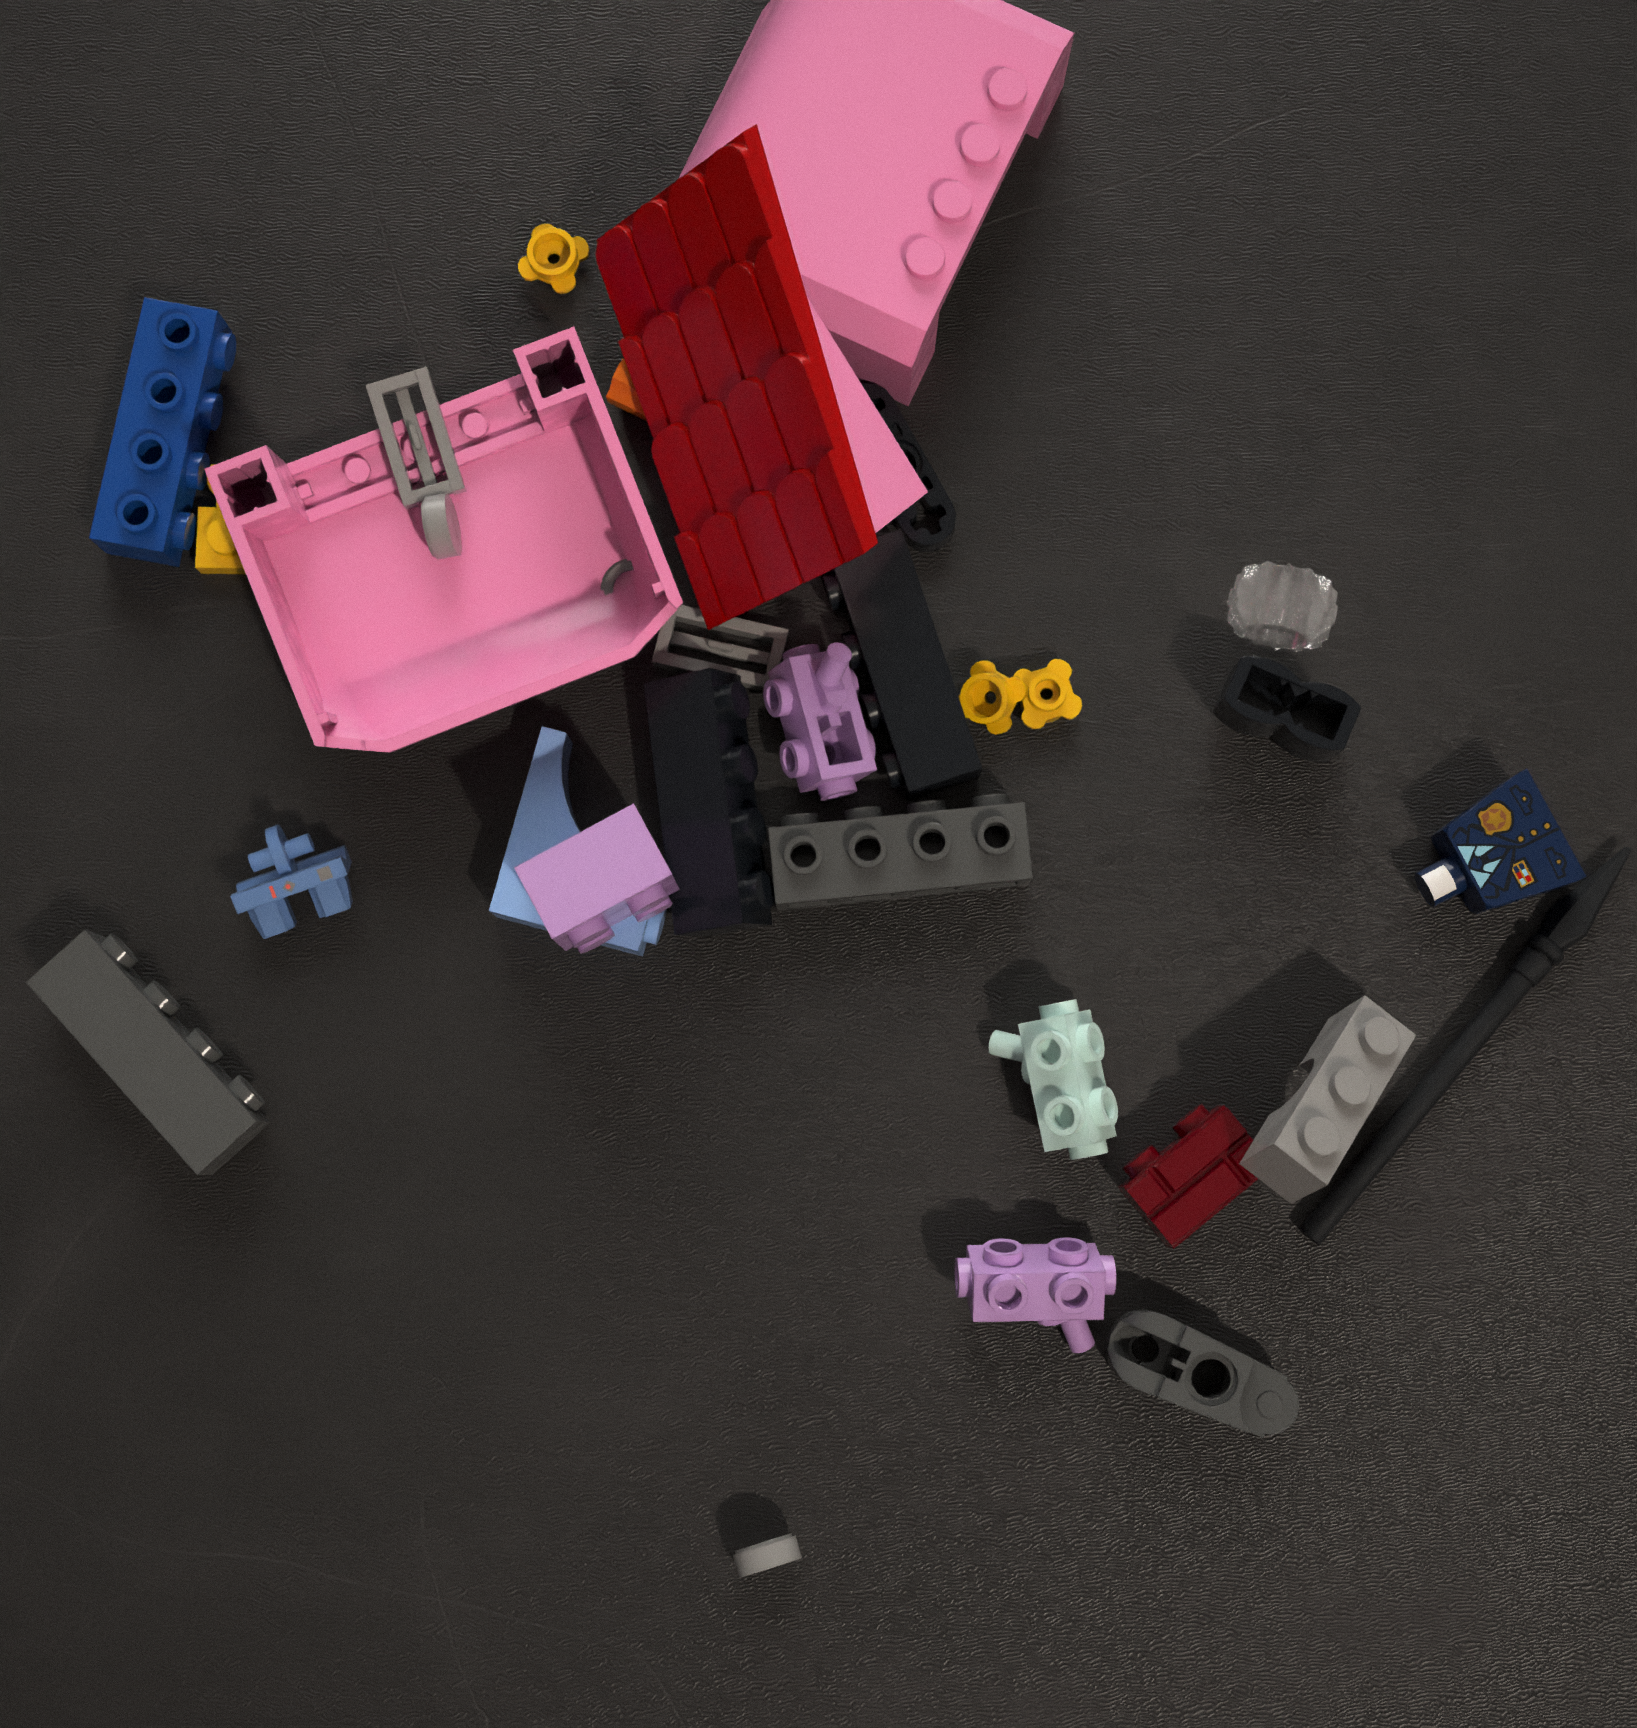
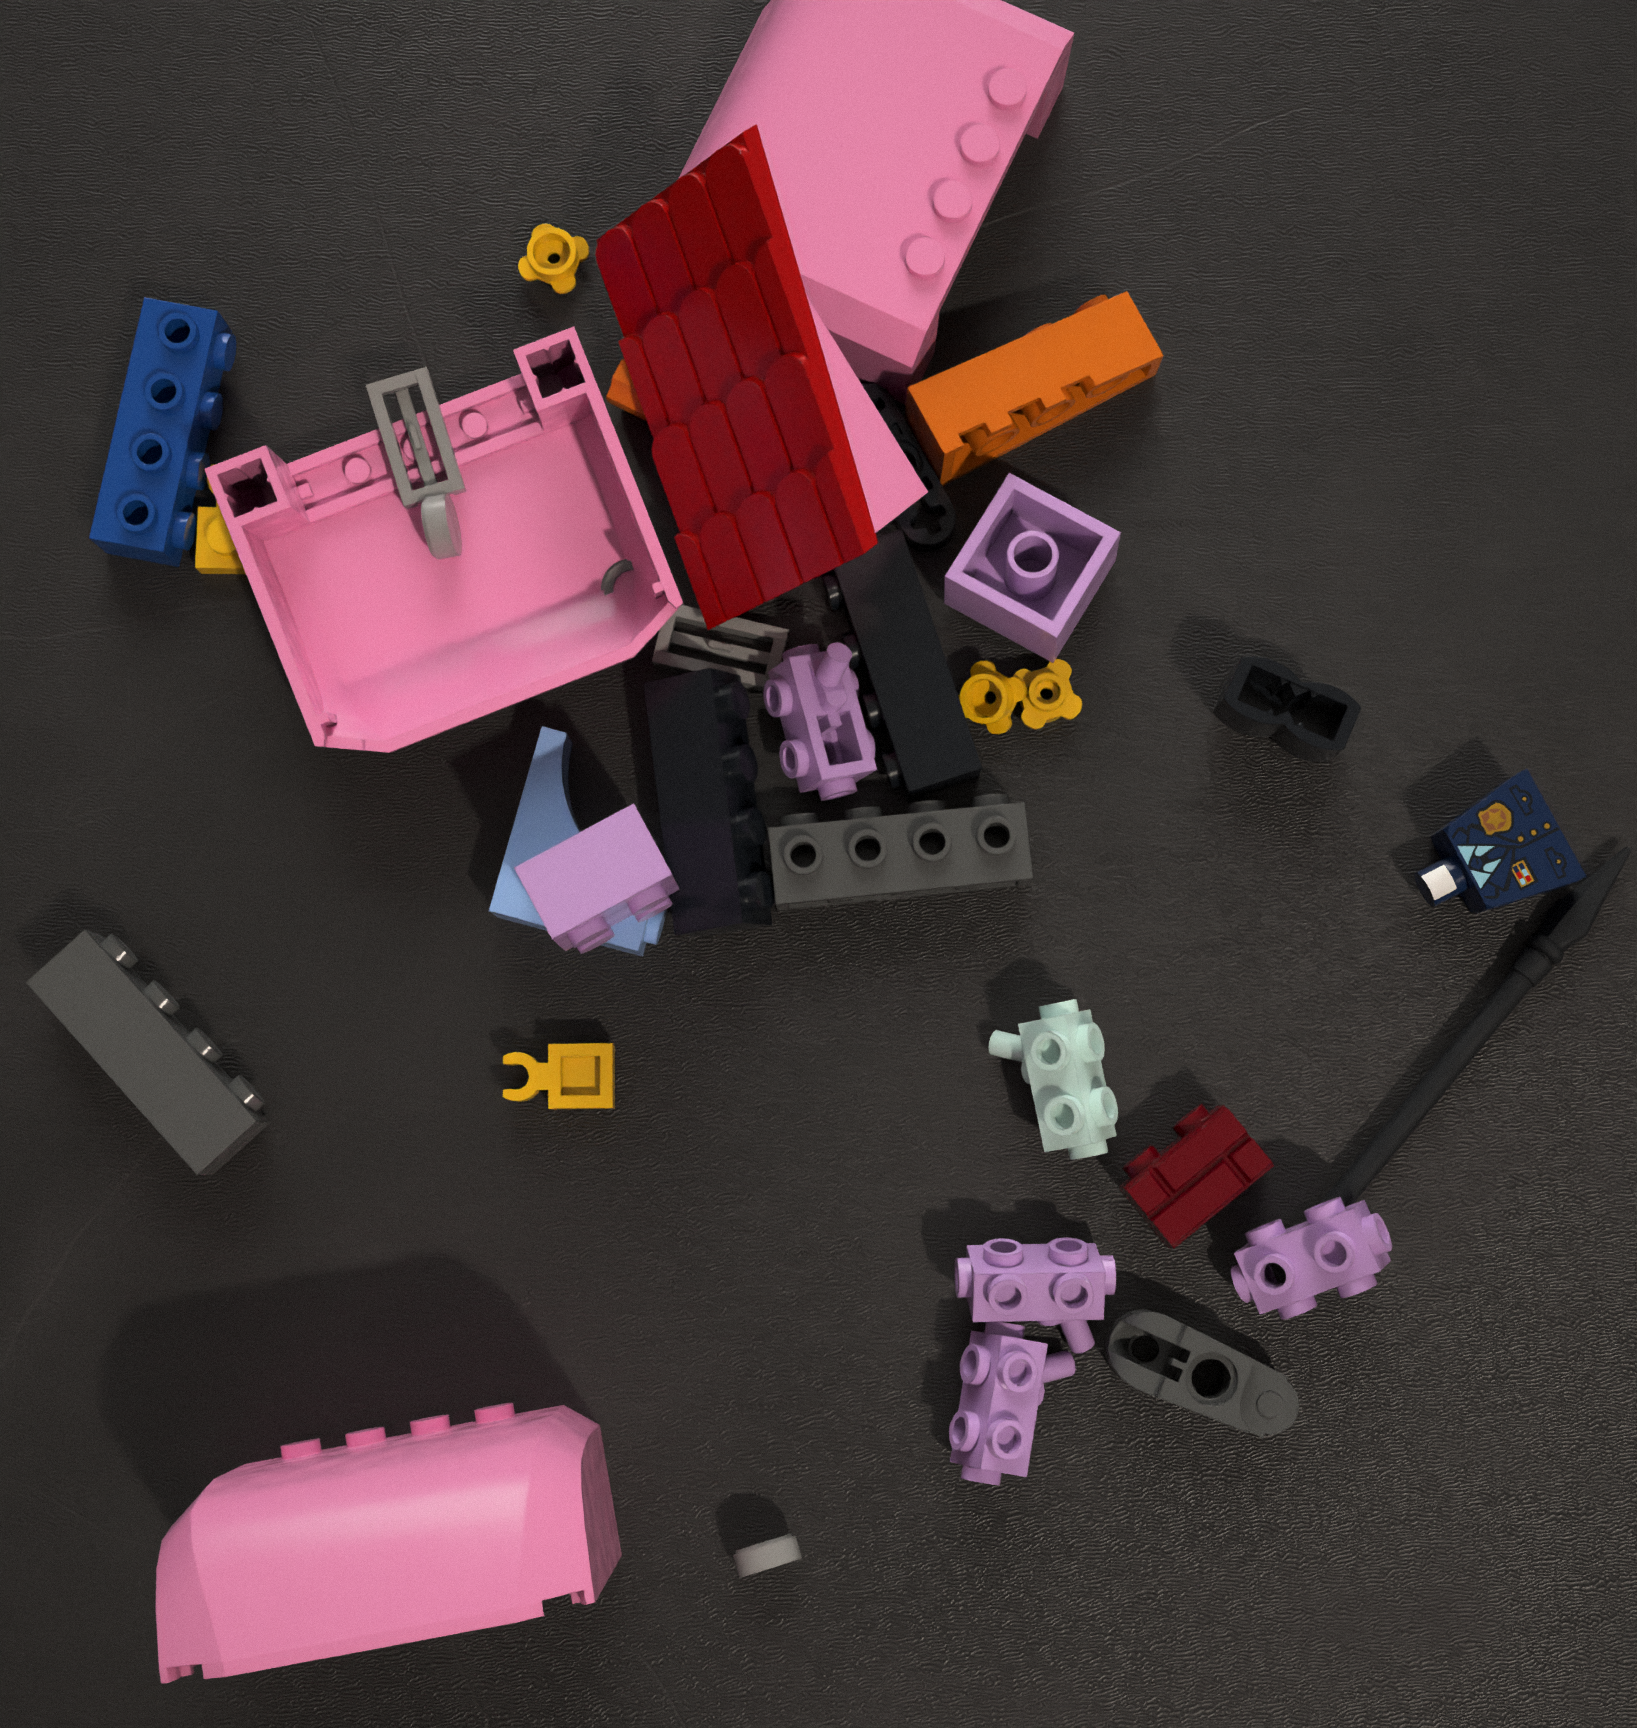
(267, 893): medium blue hips -> none
(386, 1541): none -> bright pink slope
(574, 1076): none -> yellow plate
(1001, 1401): none -> lavender brick
(1030, 385): none -> orange wedge
(1031, 567): none -> lavender brick
(1282, 606): clear gear -> none
(1317, 1125): light grey arch -> none
(1327, 1251): none -> lavender brick

